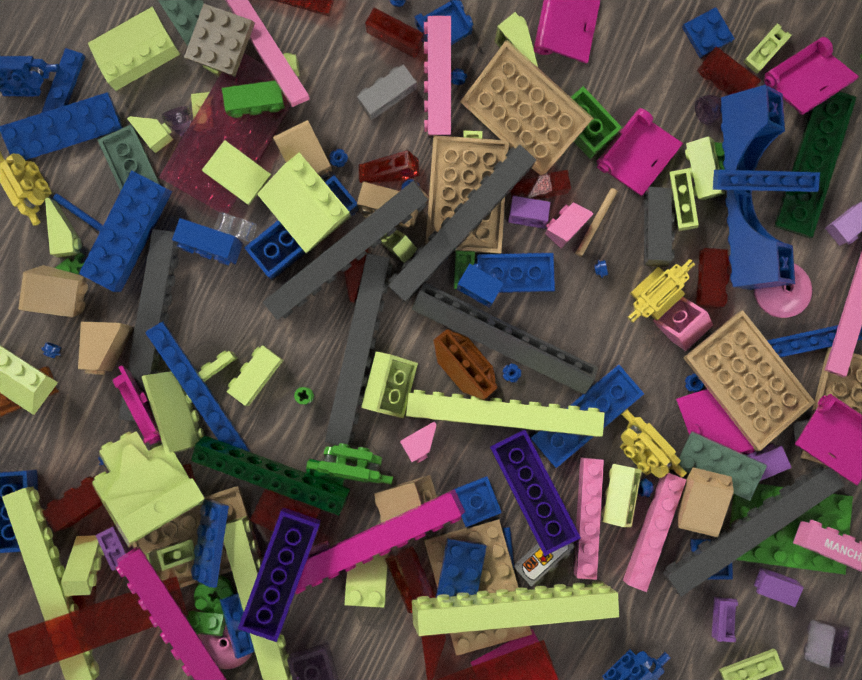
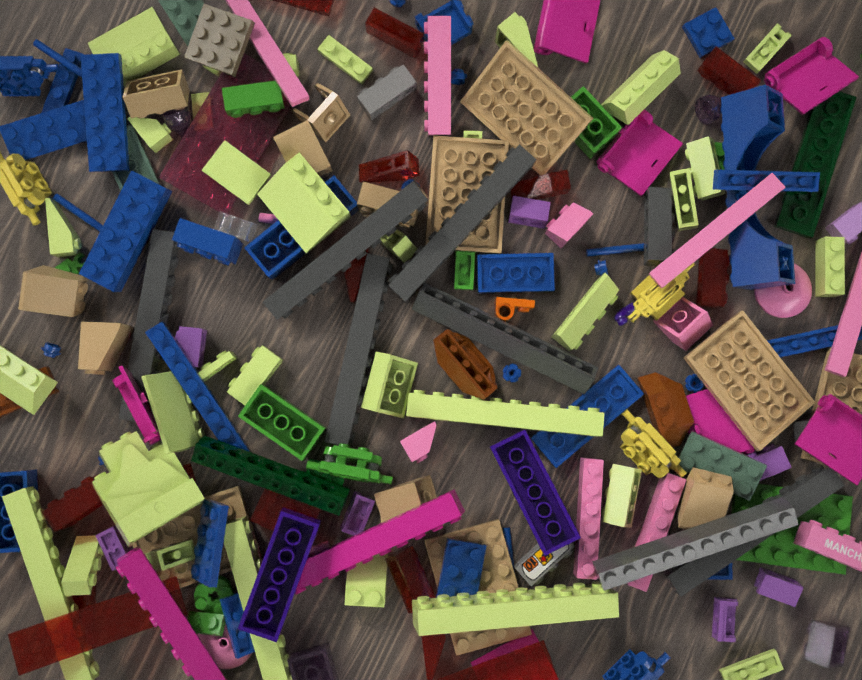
(59, 58): none -> blue bar
(105, 112): none -> blue plate
(156, 94): none -> tan brick
(193, 343): none -> medium lavender brick
(267, 218): none -> bright pink arm
(282, 422): none -> bright green brick
(298, 398): bright green bush -> none
(331, 108): none -> tan hose
(343, 158): blue plate -> none
(345, 59): none -> yellowish green plate
(357, 514): none -> medium lavender hinge
(477, 501): blue plate -> none
(480, 285): blue brick -> none
(522, 305): none -> orange plate
(585, 313): none -> yellowish green slope
(596, 222): tan bar -> none
(615, 249): none -> blue bar
(621, 315): none -> dark purple arm
(643, 86): none -> yellowish green slope
(645, 488): blue plate -> none
(666, 407): none -> dark orange wedge
(695, 543): none -> dark grey brick
(717, 230): none -> bright pink tile
(830, 267): none -> yellowish green brick

